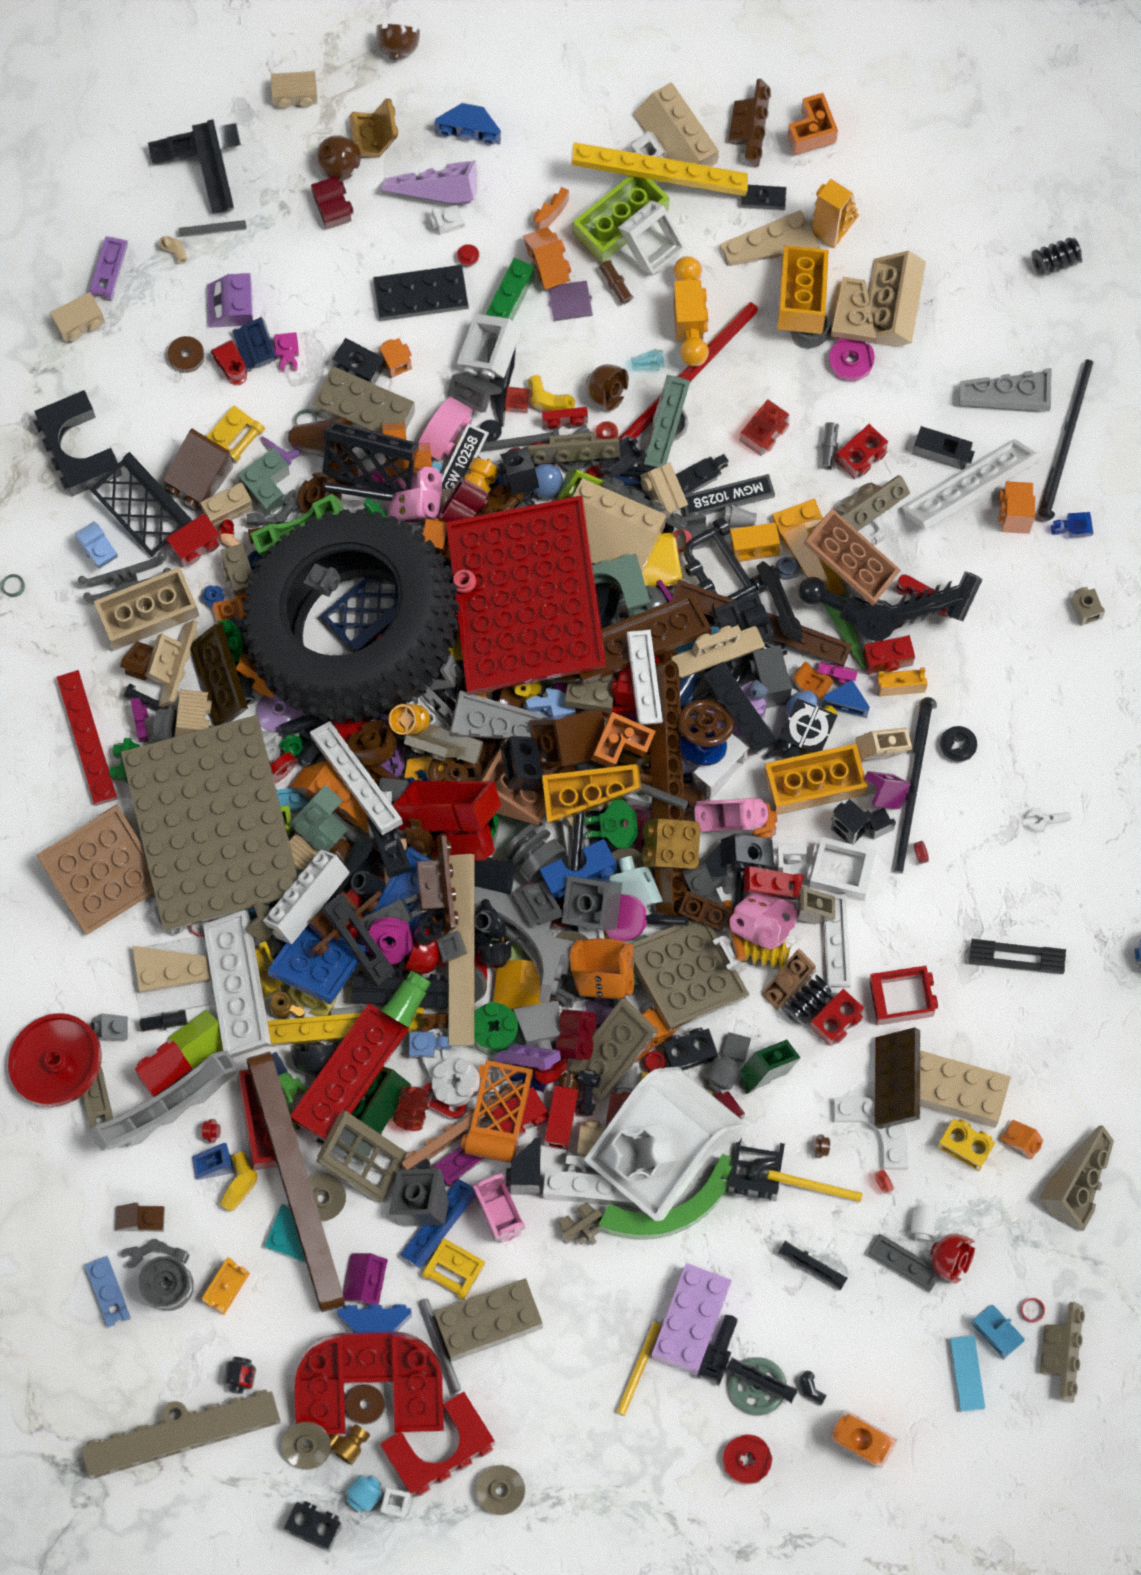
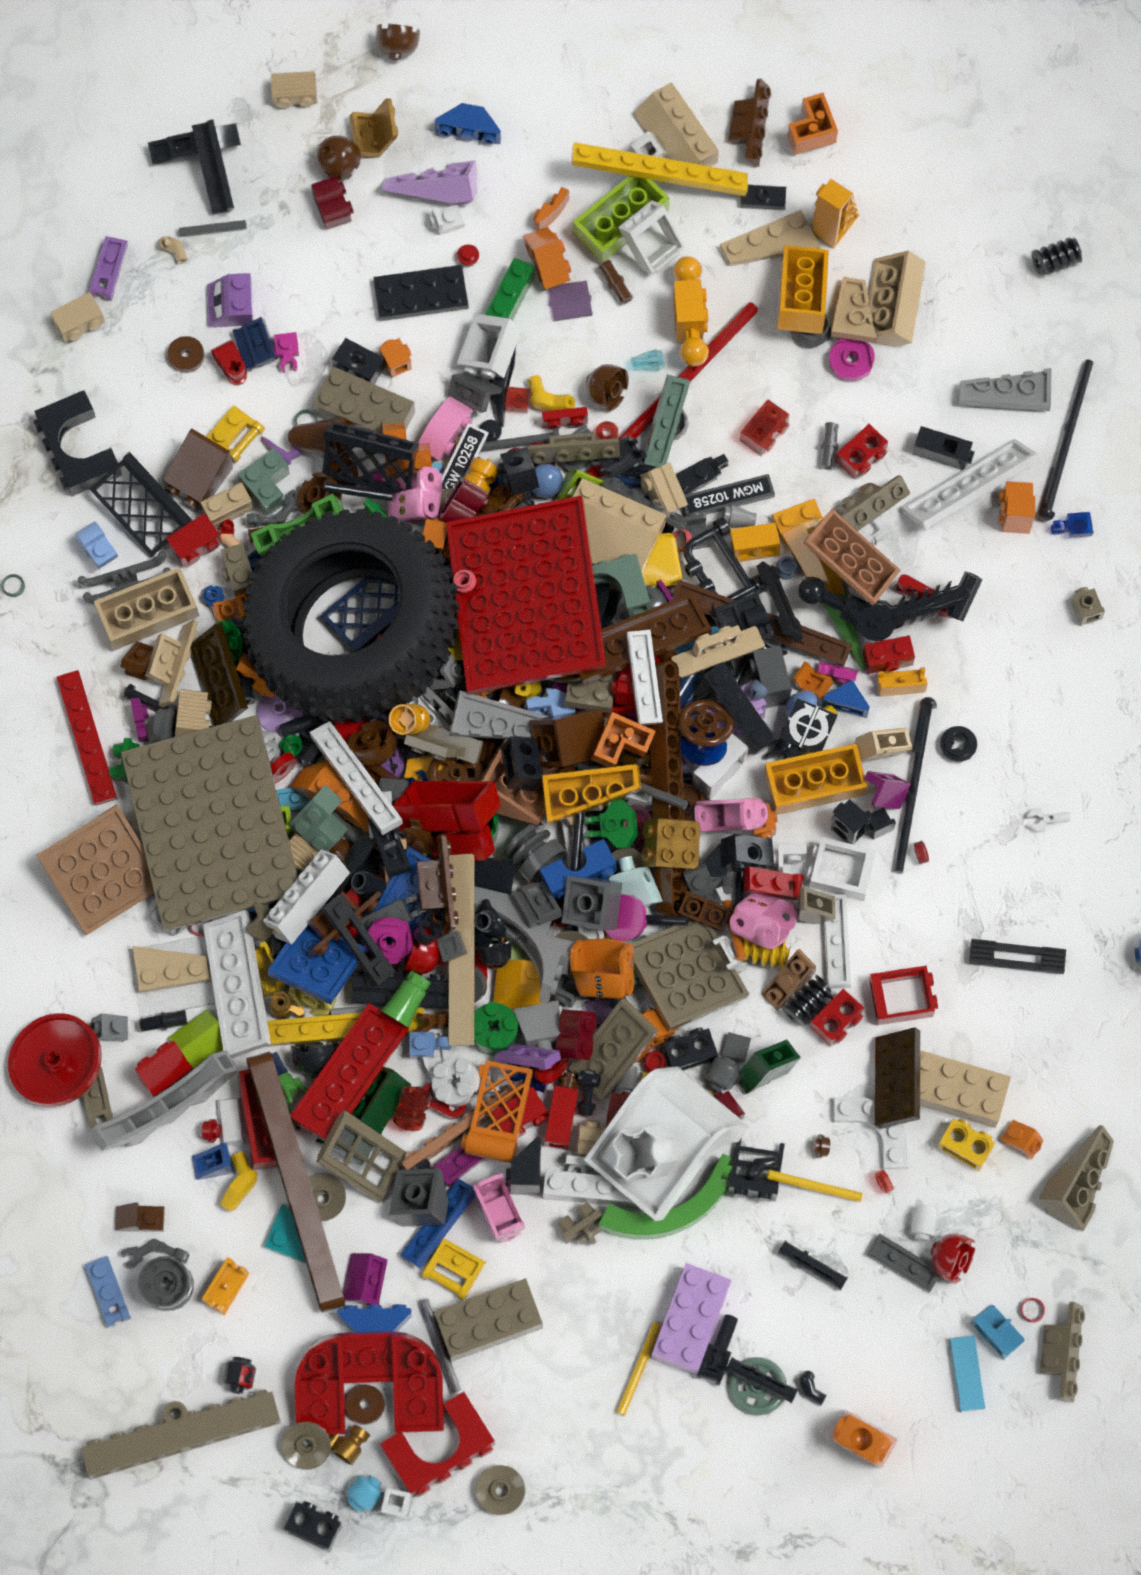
(231, 1121): none -> white tile
(322, 580): dark grey bracket -> none
(740, 1447): red plate -> none

